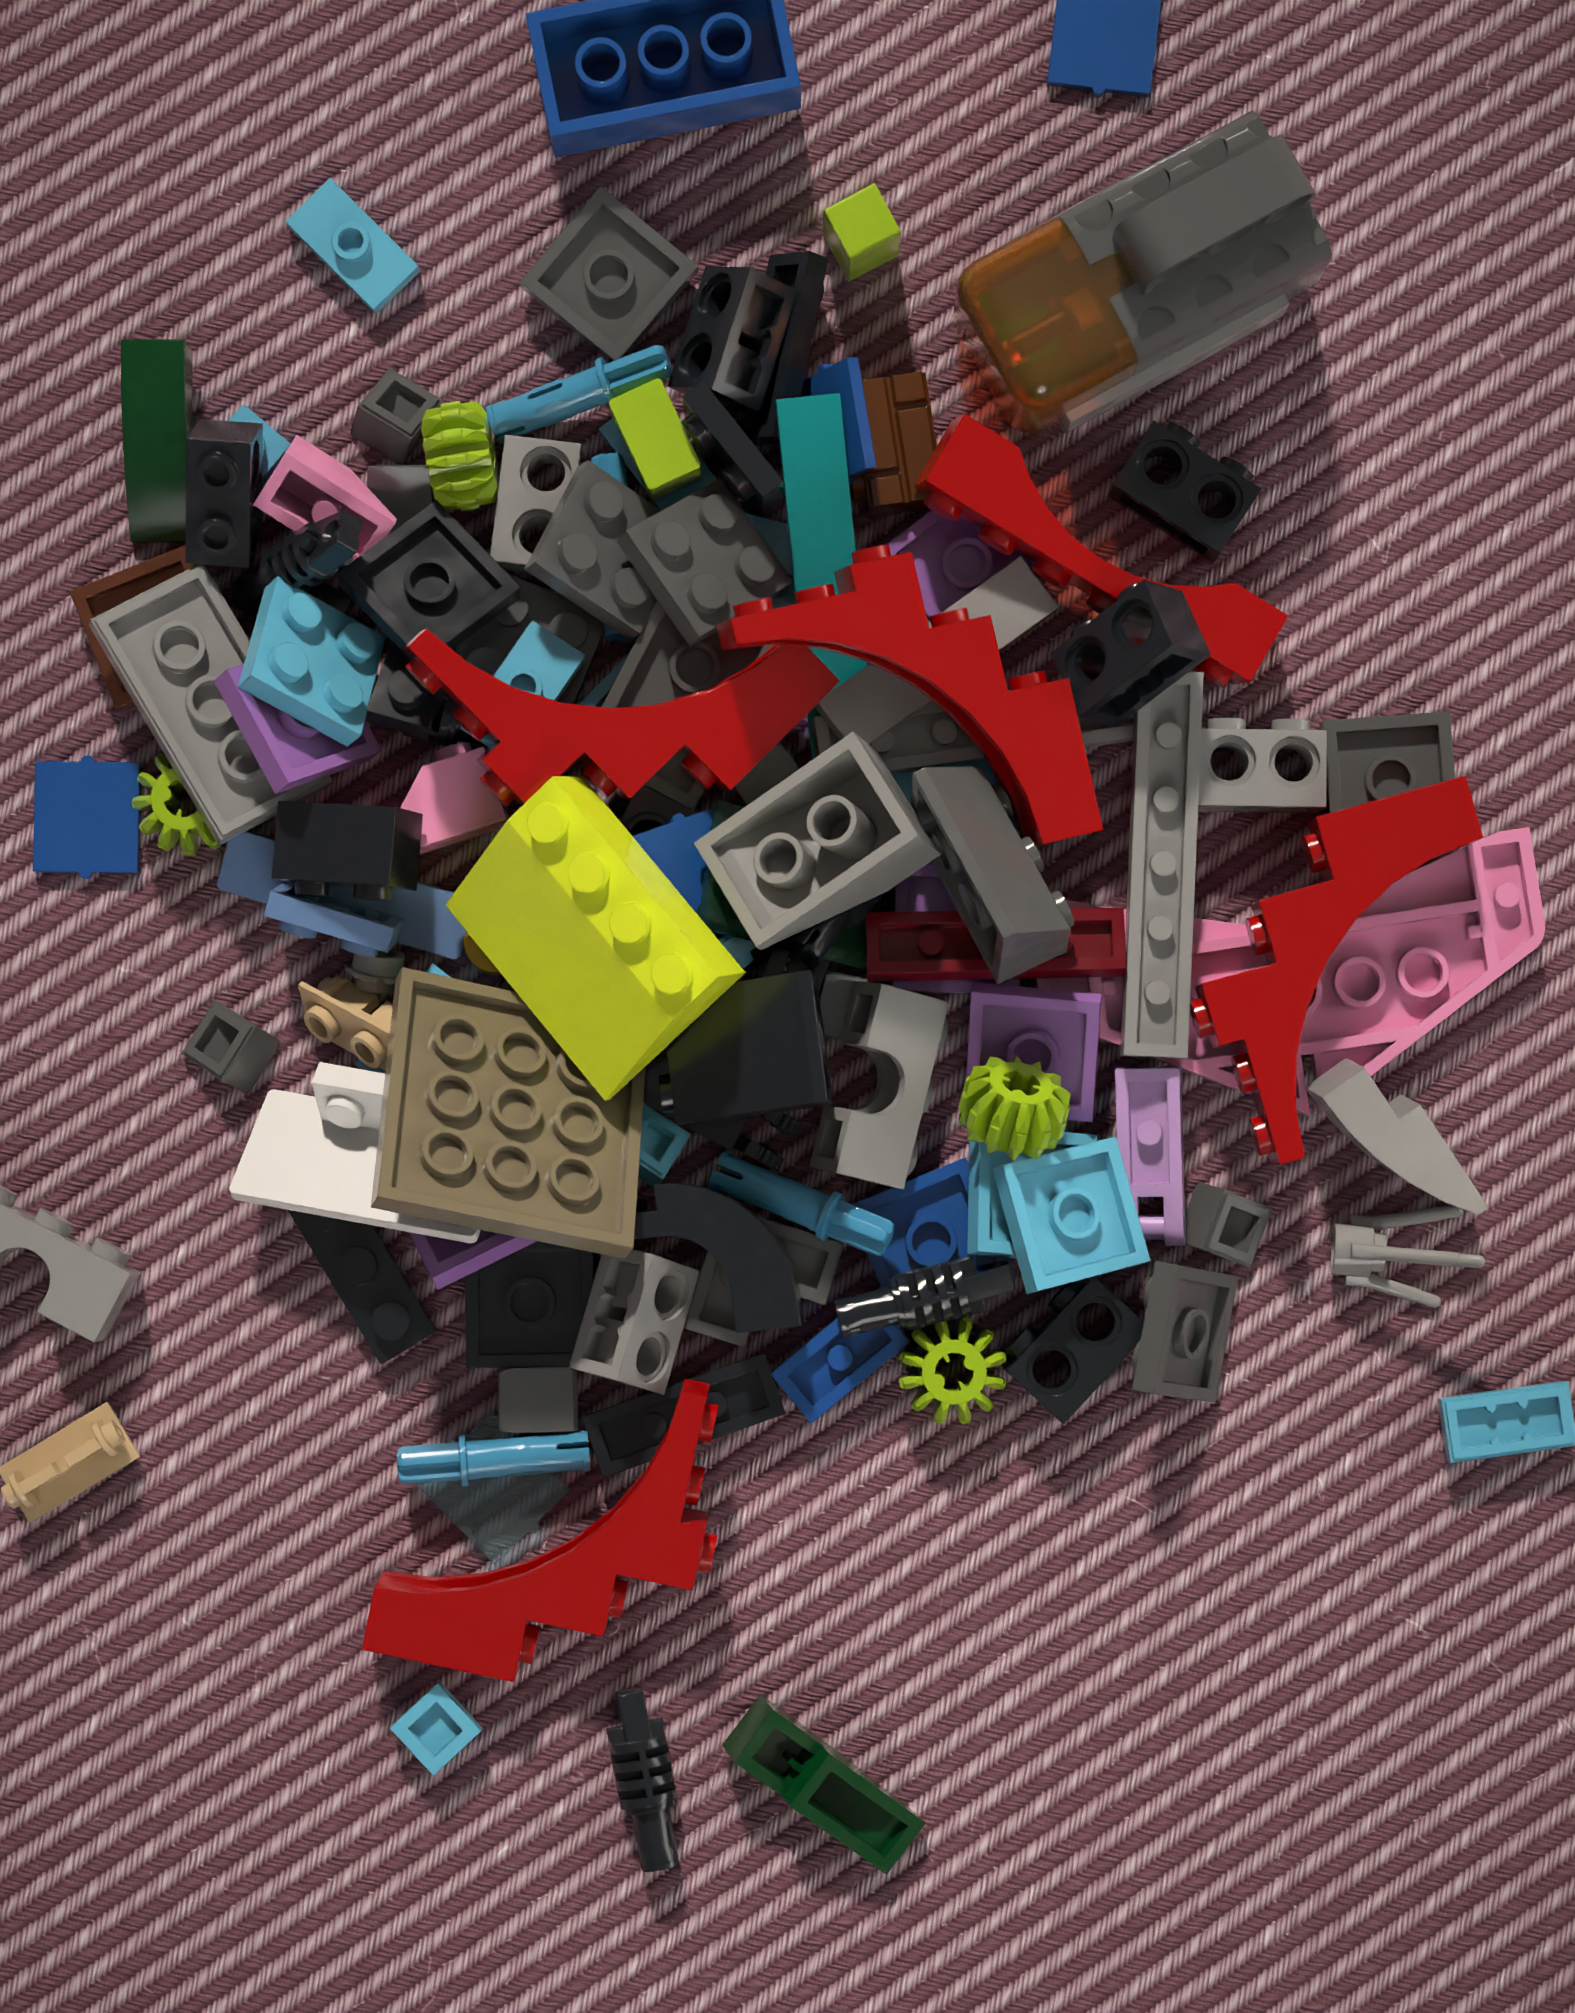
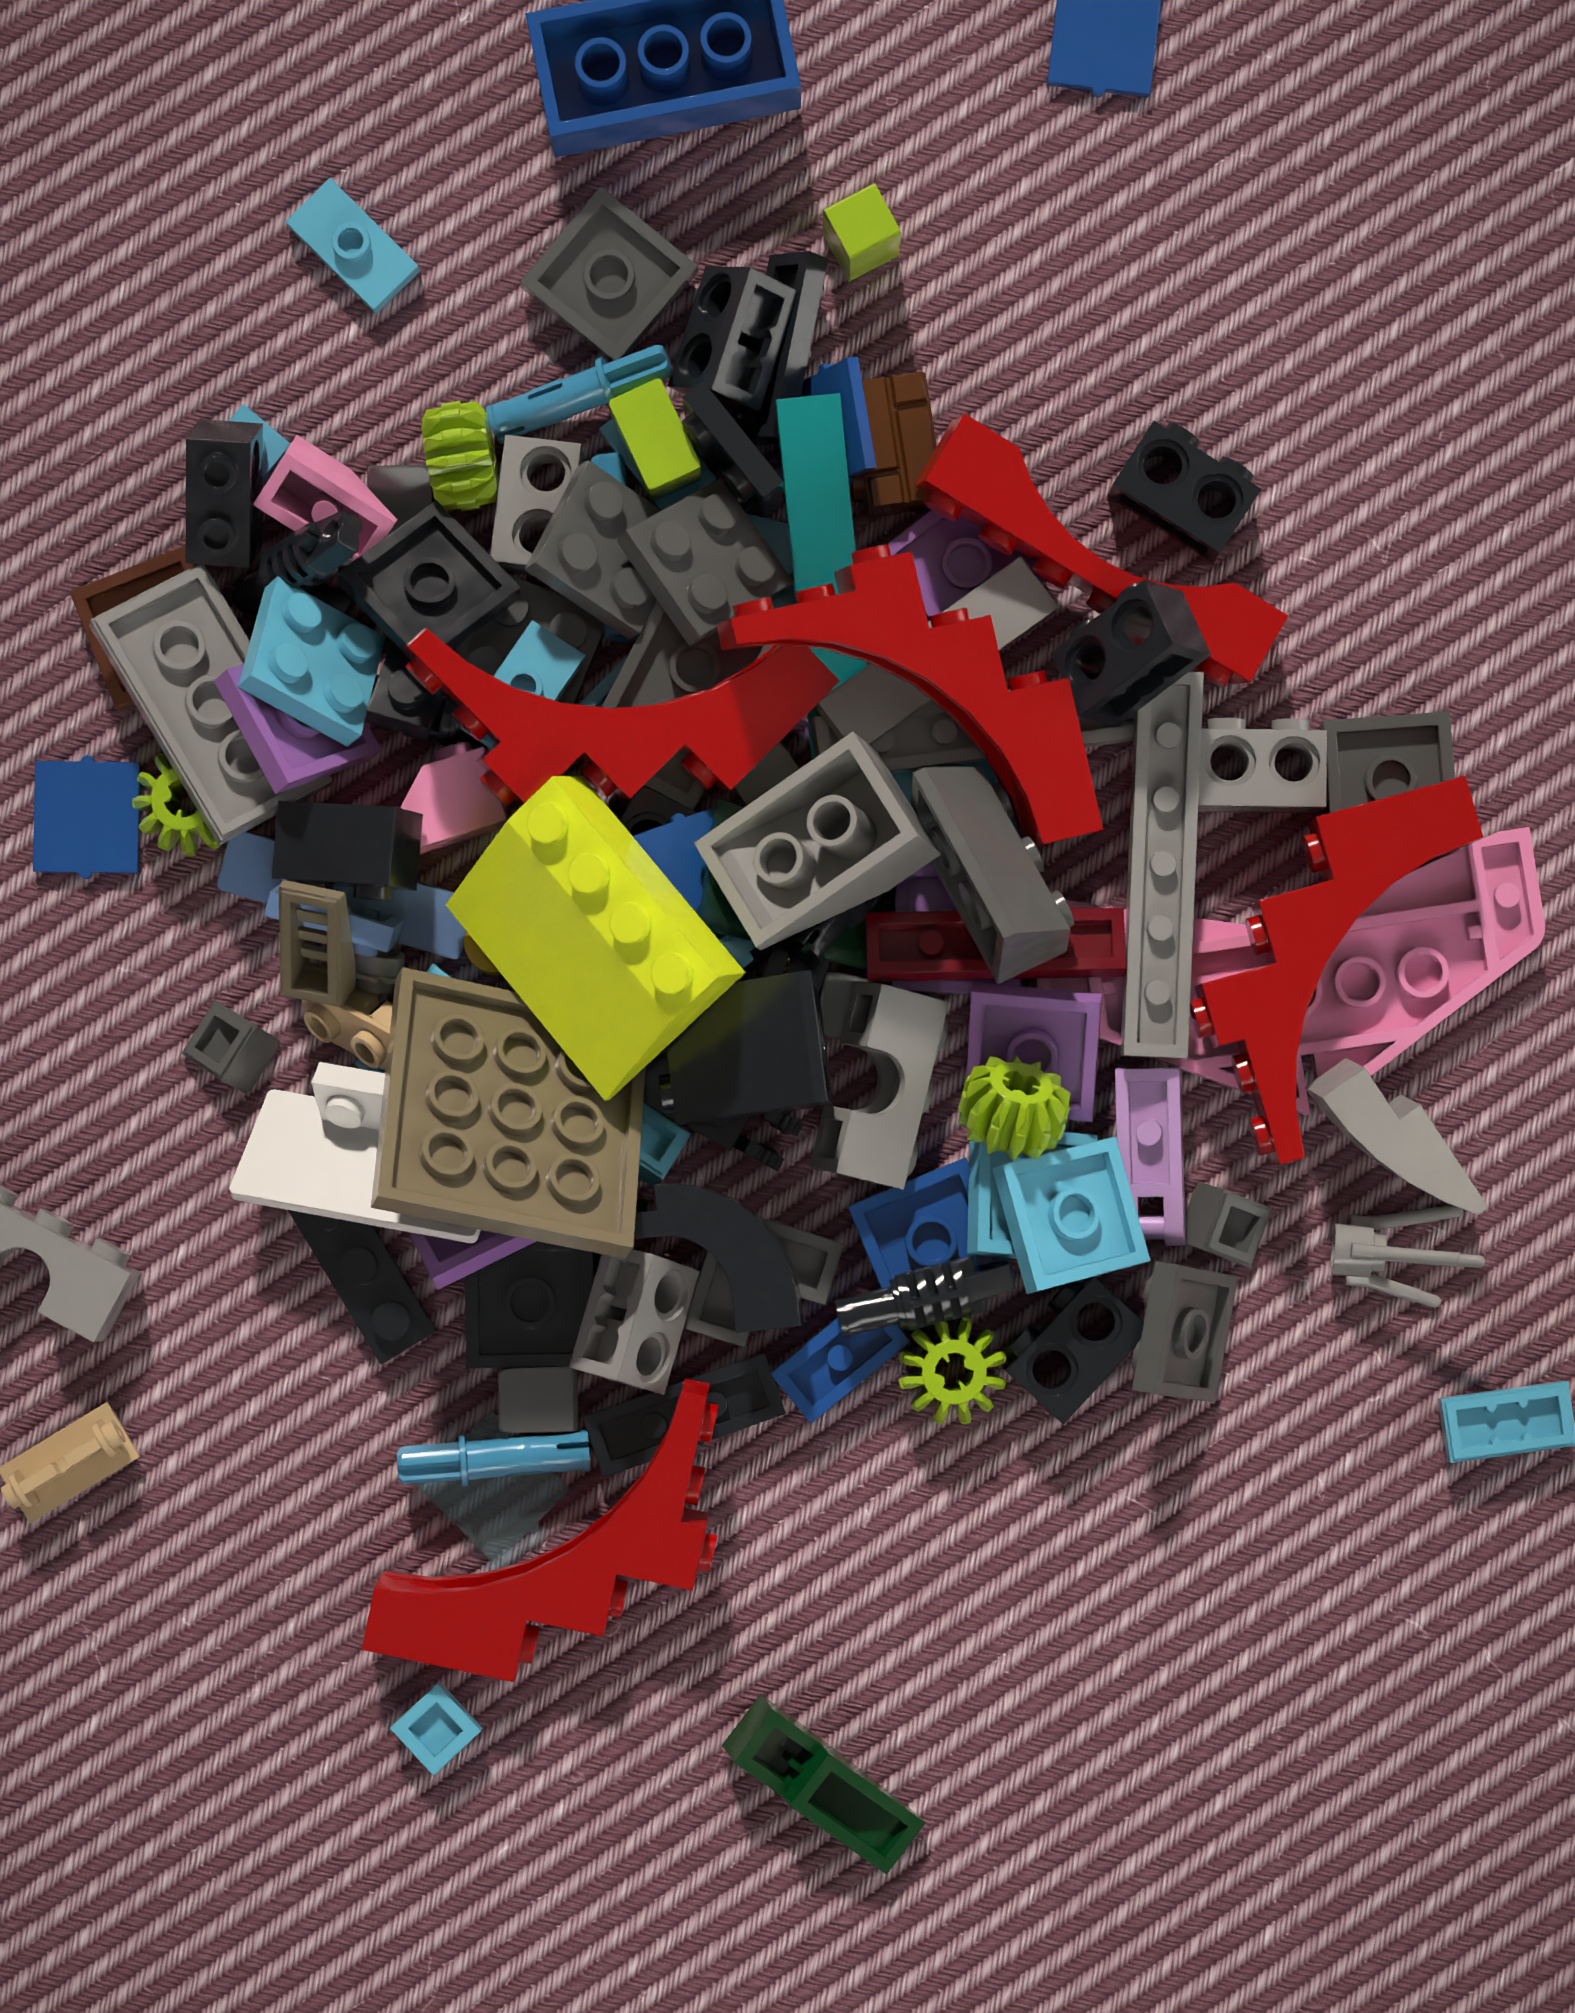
(154, 430): dark green slope -> none
(298, 976): none -> dark tan slope
(392, 416): dark grey slope -> none
(644, 1779): black hinge -> none
(803, 1205): dark azure axle -> none
(1142, 278): piece -> none

